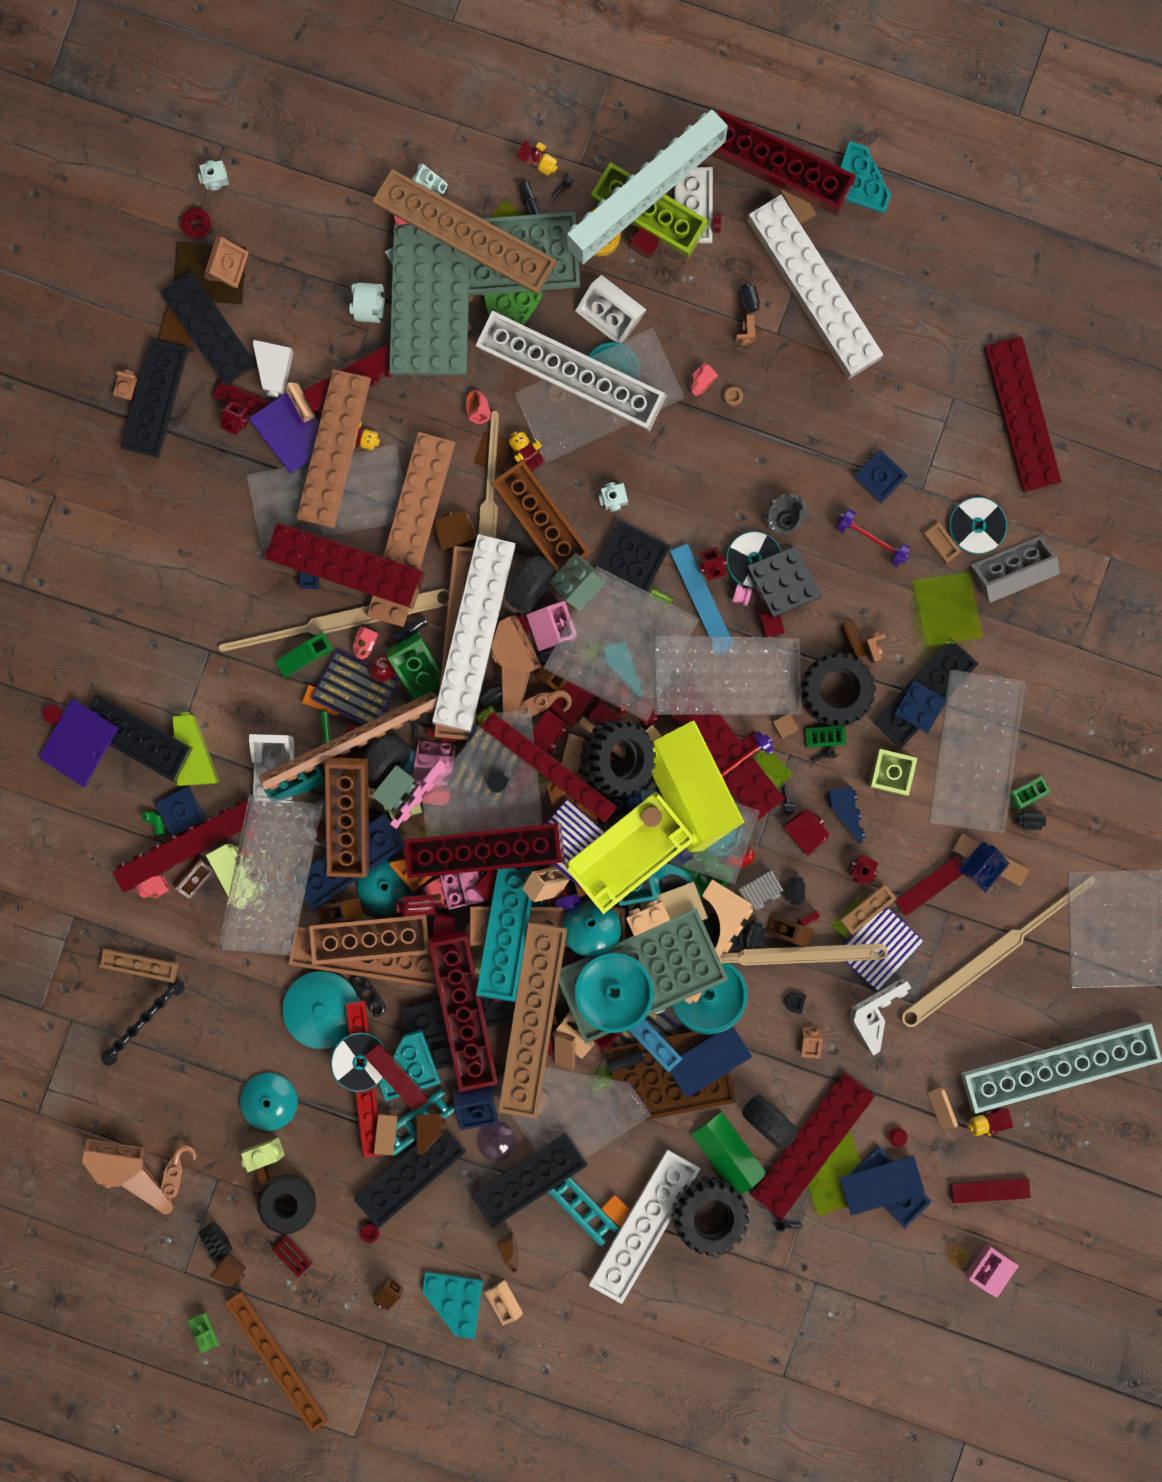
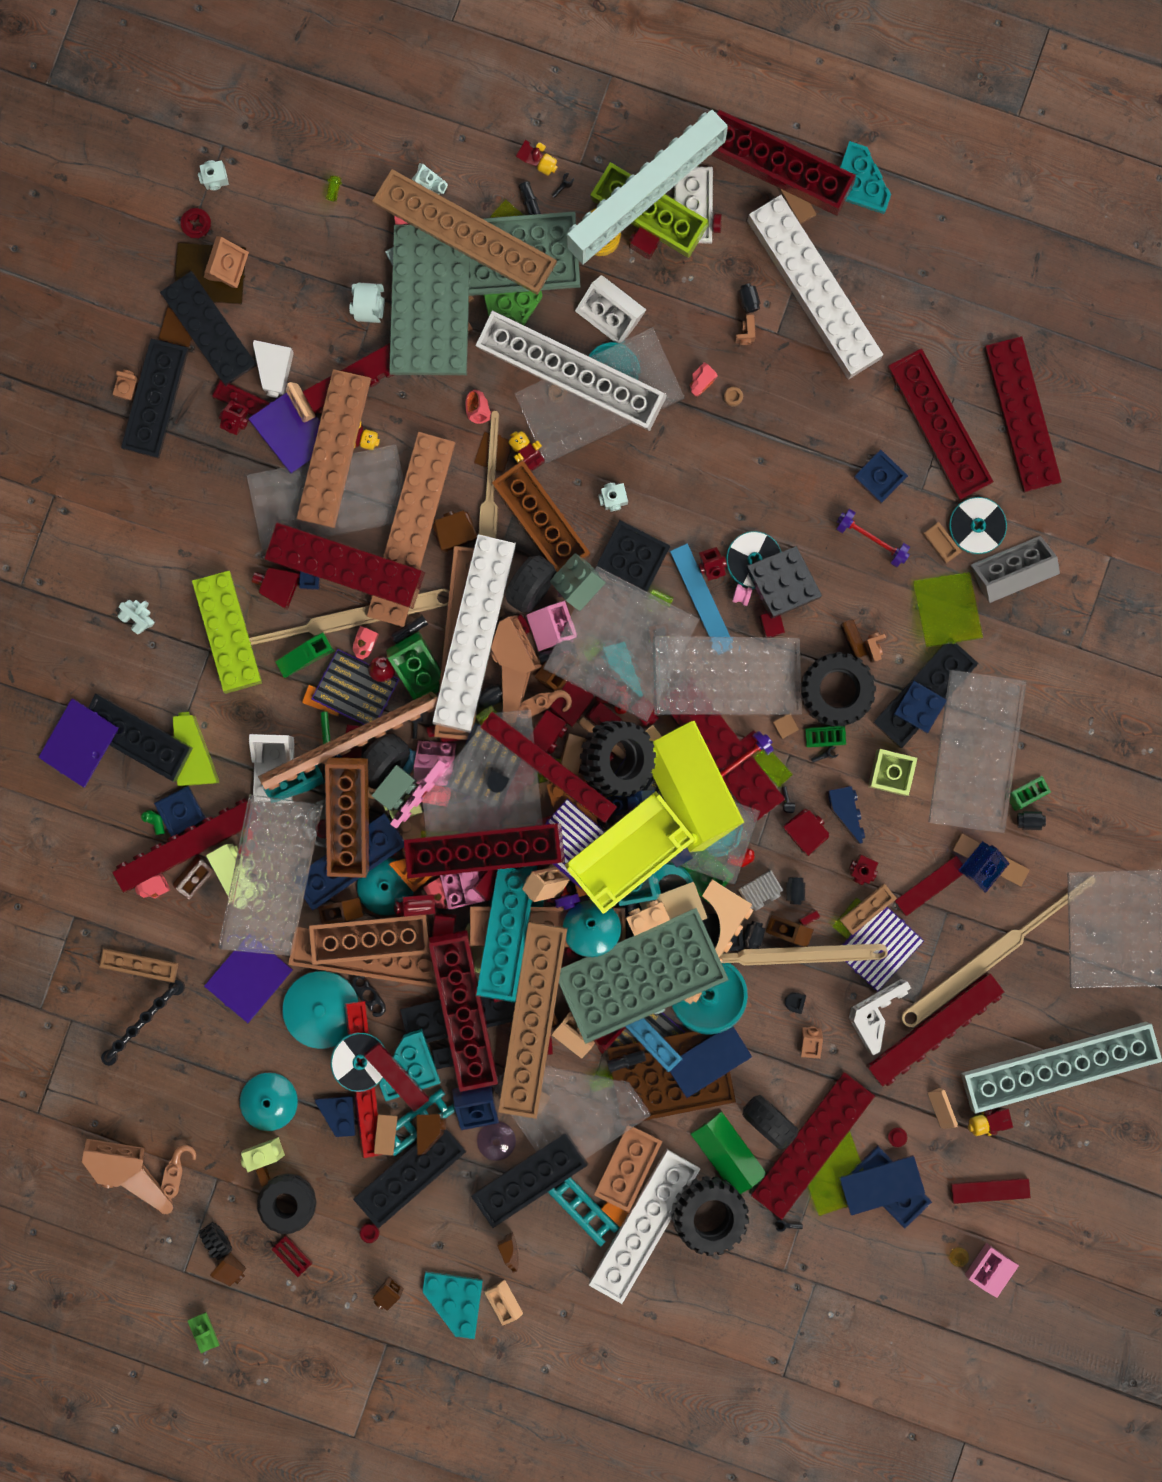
(52, 714): dark red tile -> none
(137, 612): none -> light aqua hips
(227, 632): none -> lime brick
(248, 981): none -> dark purple piece
(276, 1361): dark orange plate -> none
(277, 585): none -> dark red torso
(333, 188): none -> clear neon green pin
(338, 1114): none -> dark blue wing
(564, 1051): medium nougat tile -> none
(614, 993): teal dish -> none
(628, 1168): none -> nougat plate
(651, 816): medium nougat tile -> none
(786, 514): dark grey hair -> none
(935, 1028): none -> dark red brick
(940, 424): none -> dark red plate

